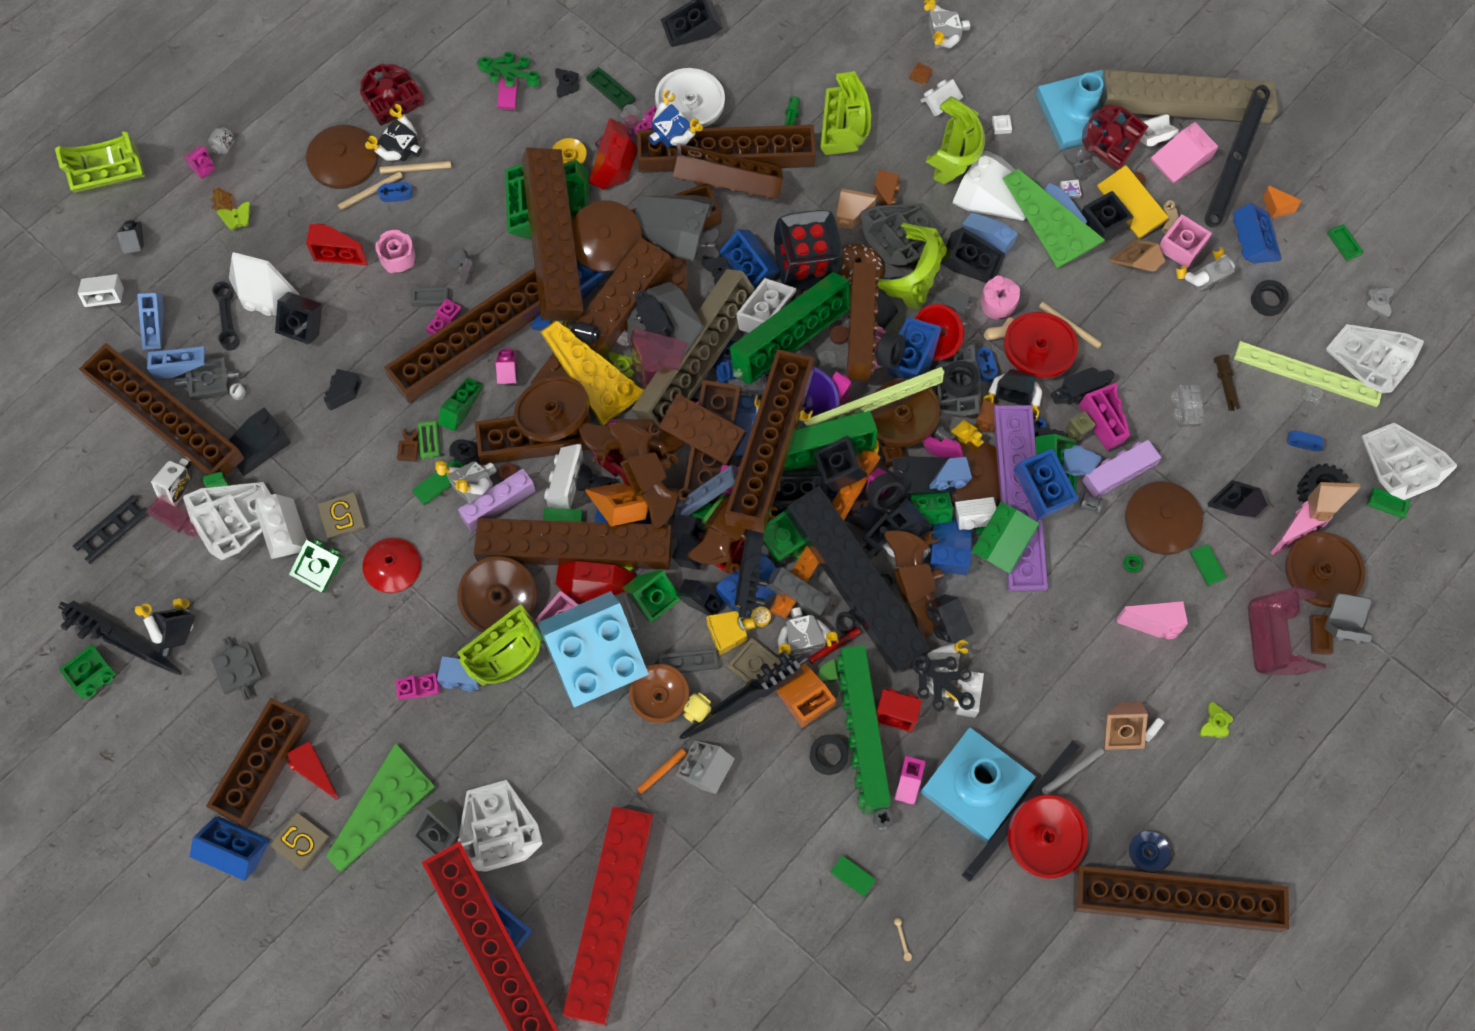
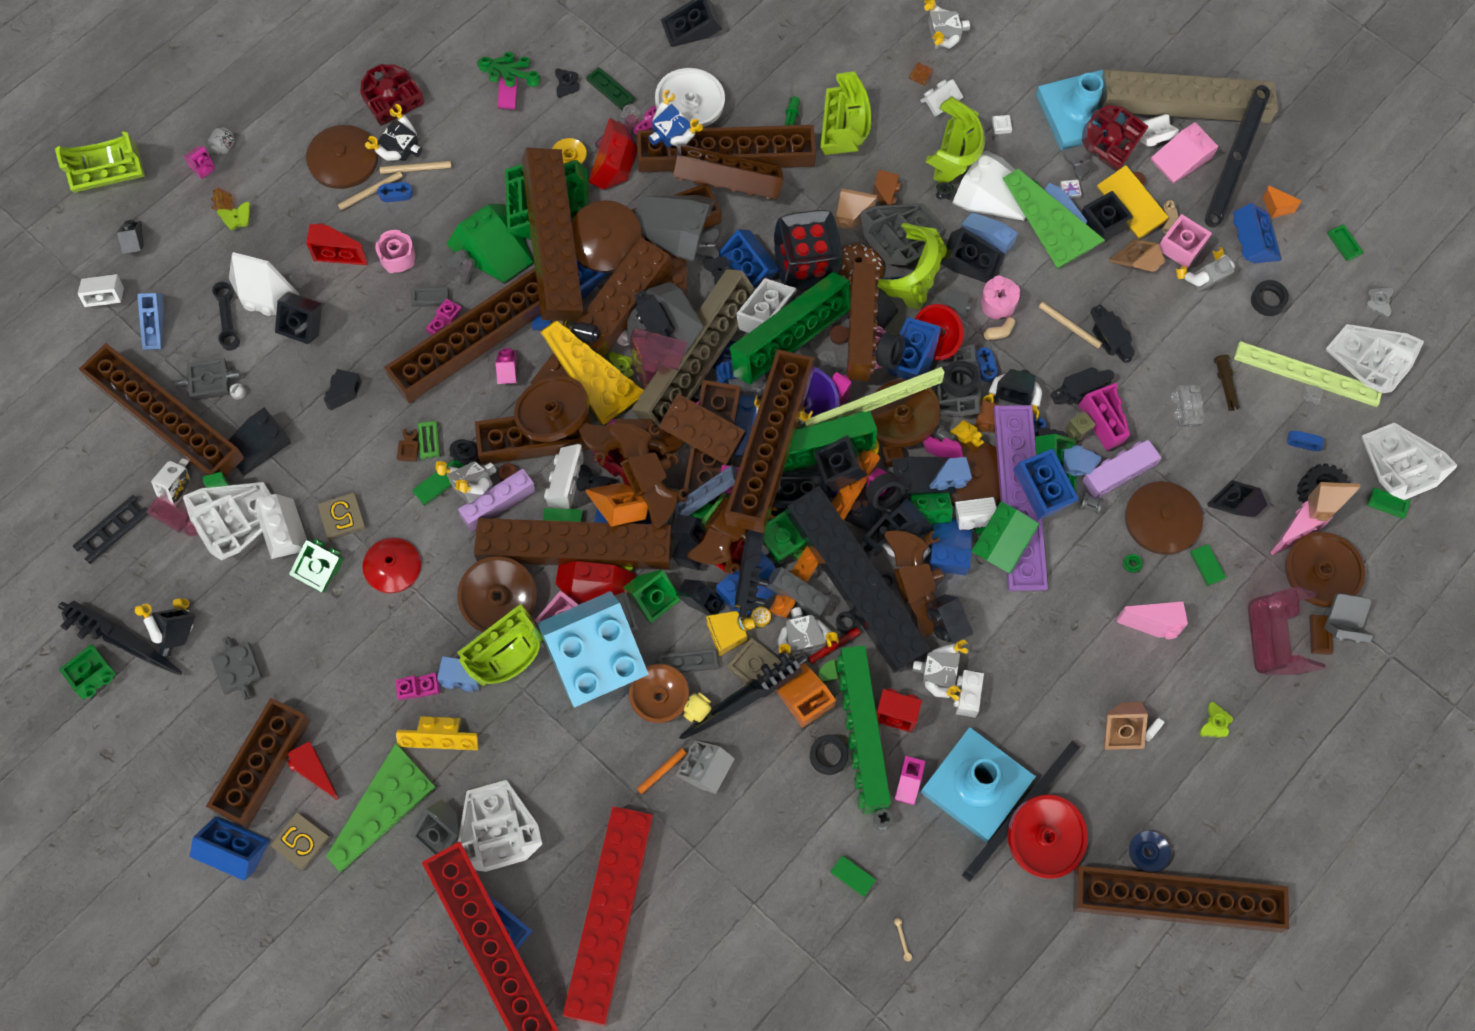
(175, 362): medium blue slope -> none
(438, 734): none -> yellow bracket
(459, 404): green slope -> none
(490, 245): none -> green wedge
(941, 680): black plant -> none
(944, 186): none -> black plate
(1040, 344): red dish -> none
(1072, 771): light grey bar -> none
(1112, 334): none -> black hinge

